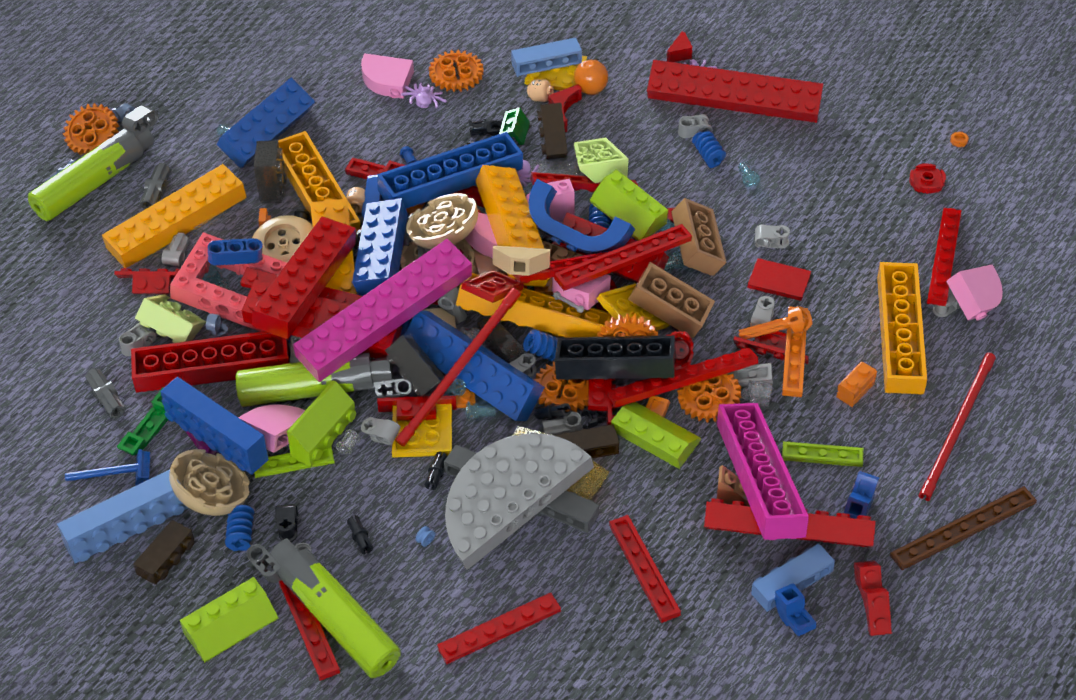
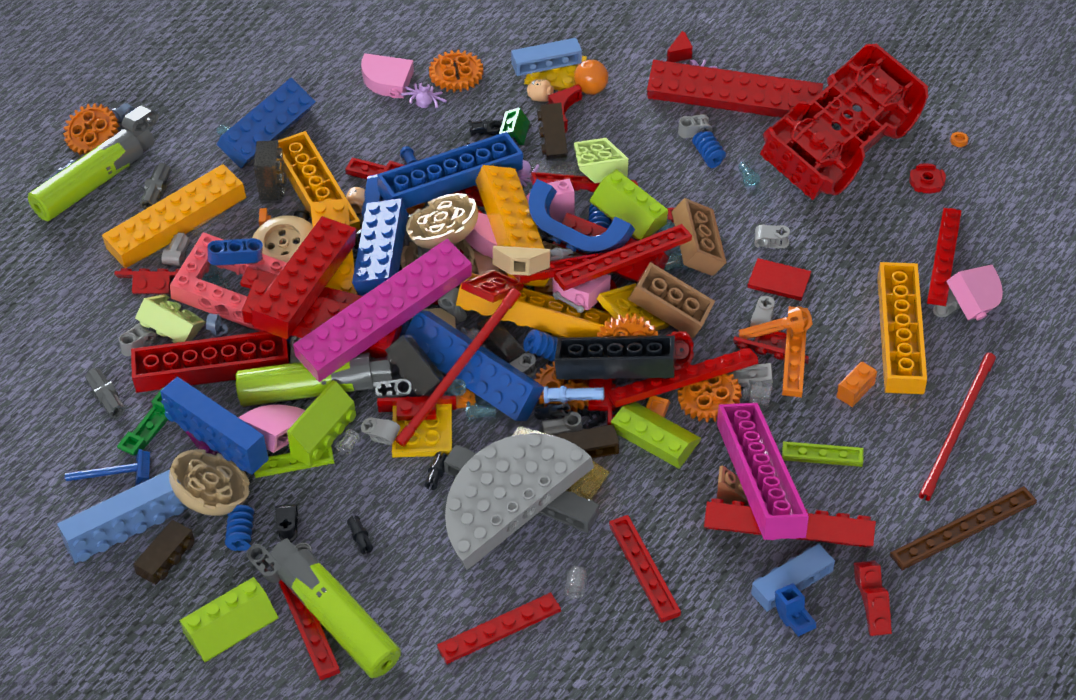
(425, 536): medium blue bush -> none
(559, 253): none -> light grey pin
(566, 394): none -> light blue pin
(576, 582): none -> clear brick
(828, 159): none -> red piece
(862, 495): blue brick -> none

